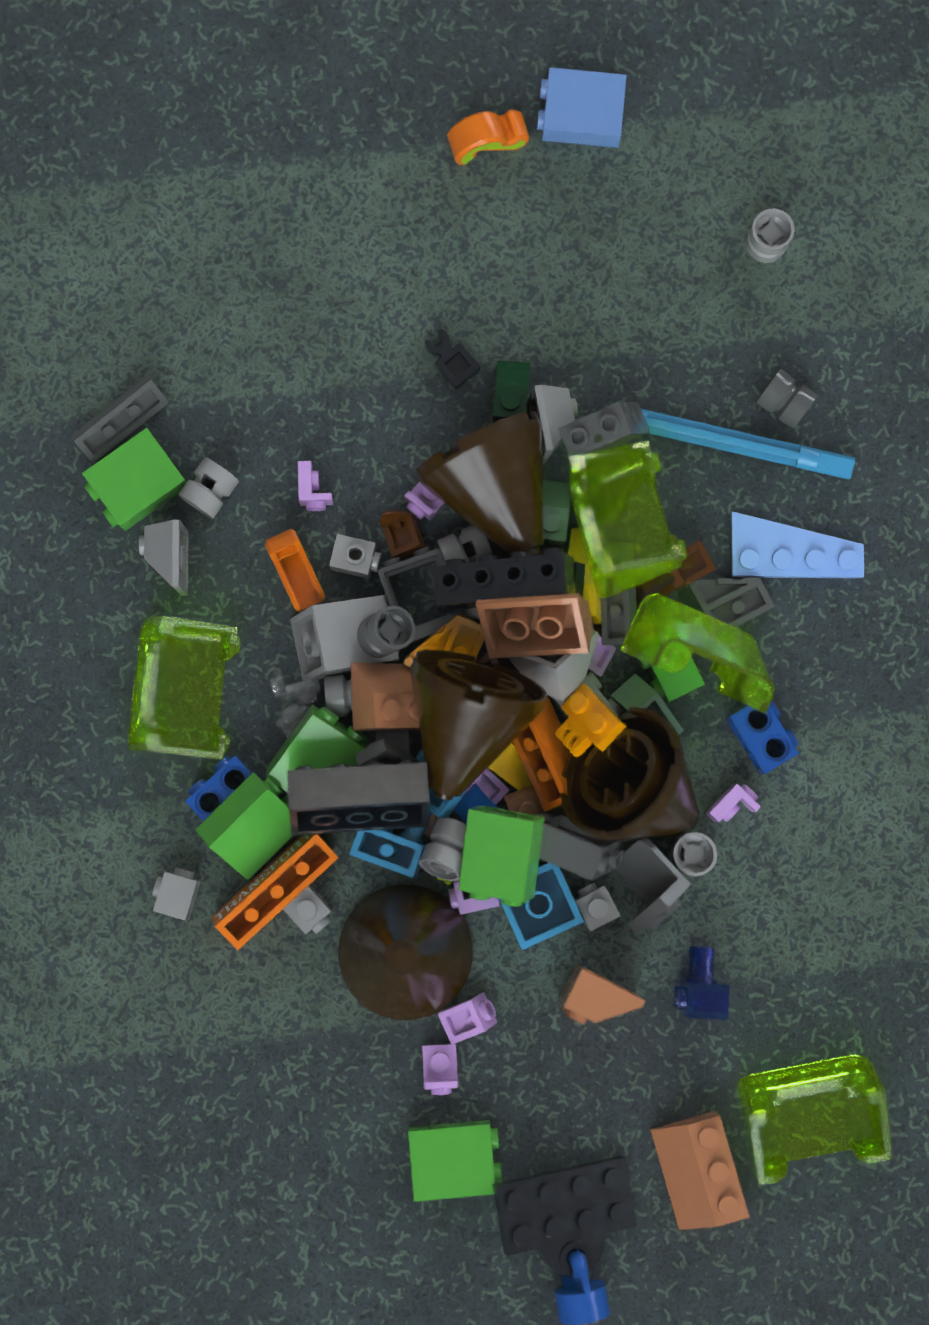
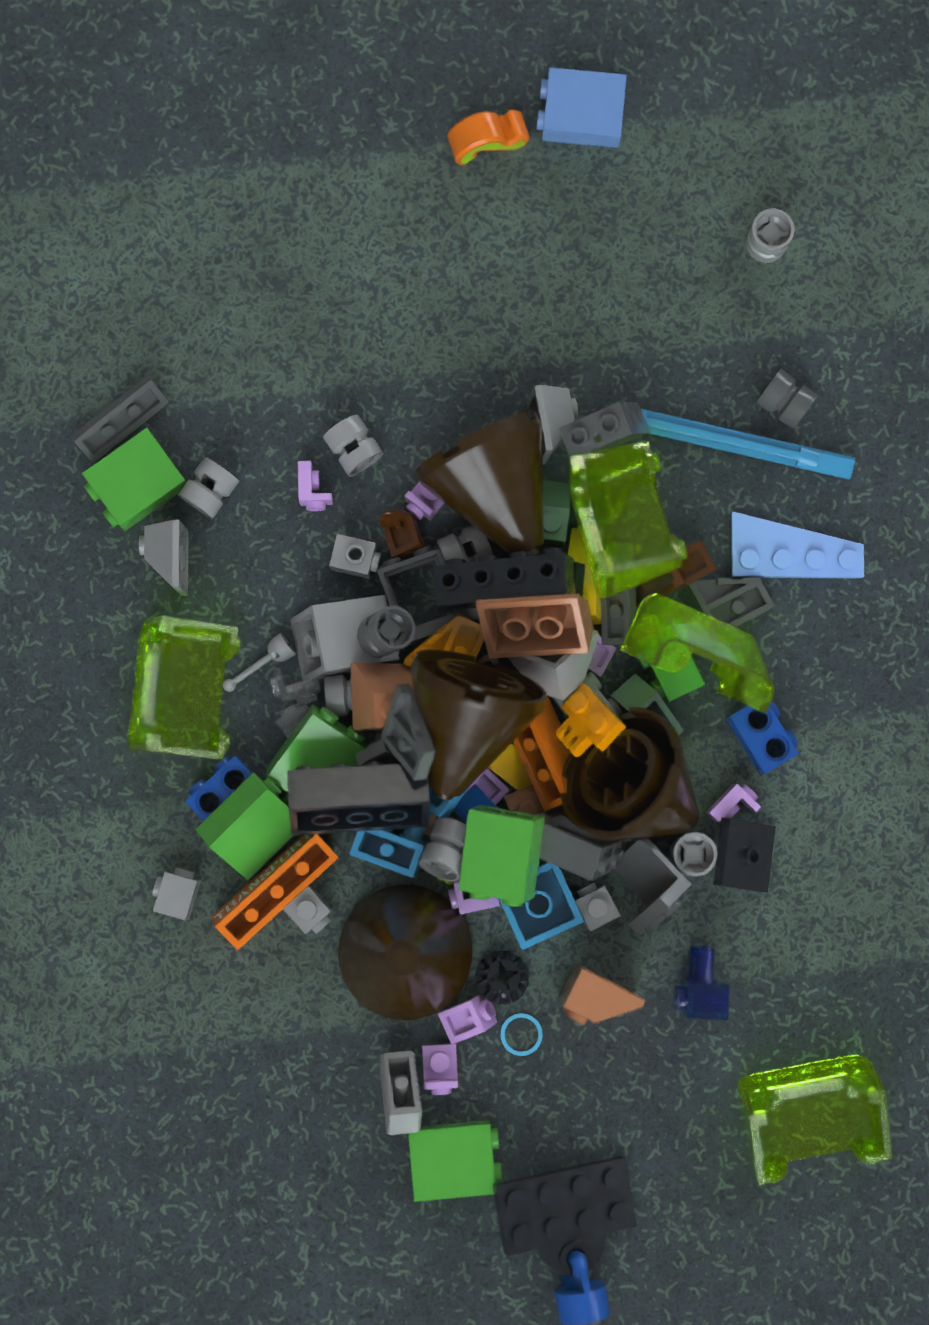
(277, 650): none -> light grey hinge
(295, 570): orange animal -> none
(348, 435): none -> light grey wheel
(400, 1092): none -> light grey brick
(407, 733): none -> dark grey wing
(455, 362): black plate -> none
(496, 991): none -> black gear
(510, 389): dark green slope -> none
(521, 1053): none -> medium azure piece
(699, 1172): nougat slope -> none
(744, 855): none -> black plate

